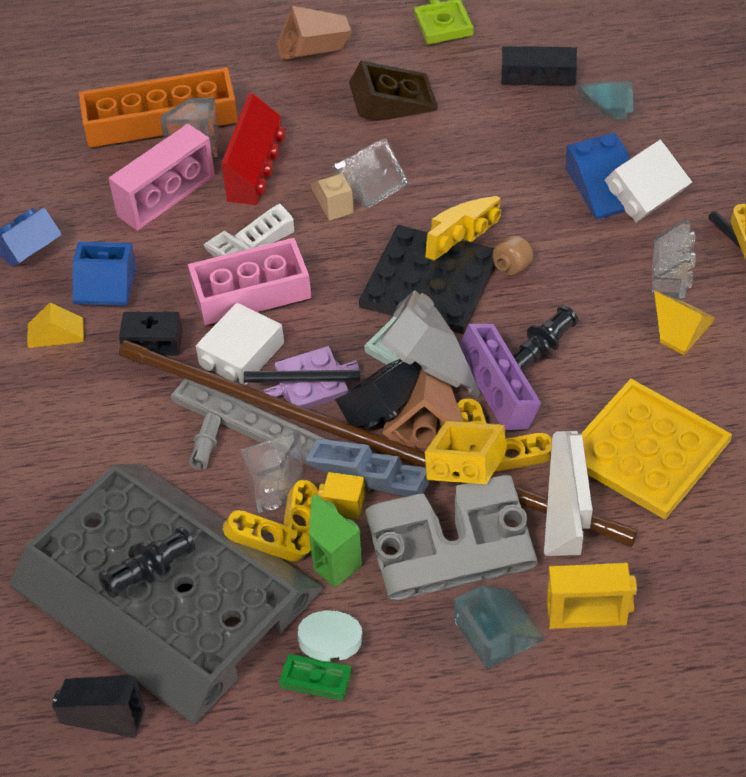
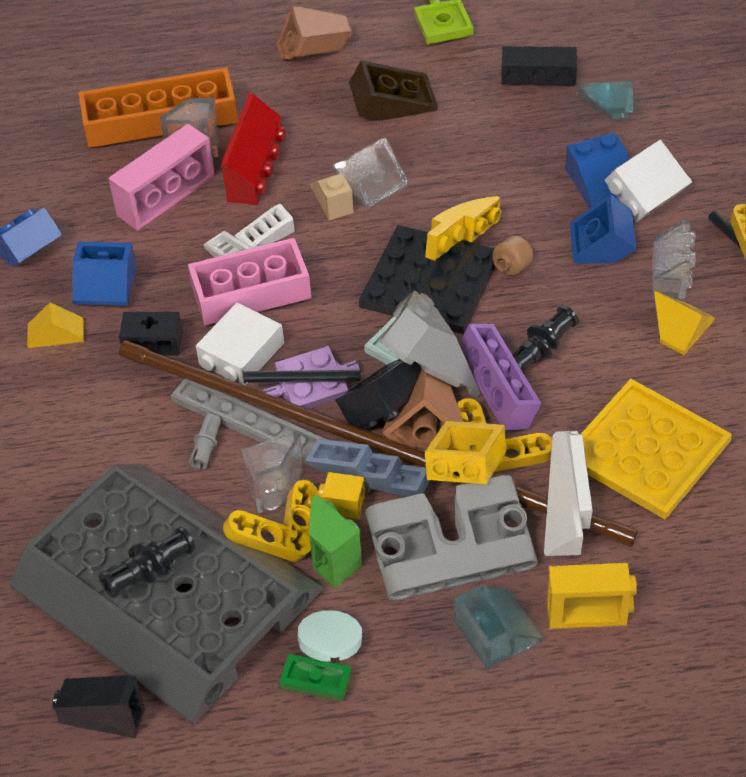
(603, 233): none -> blue slope

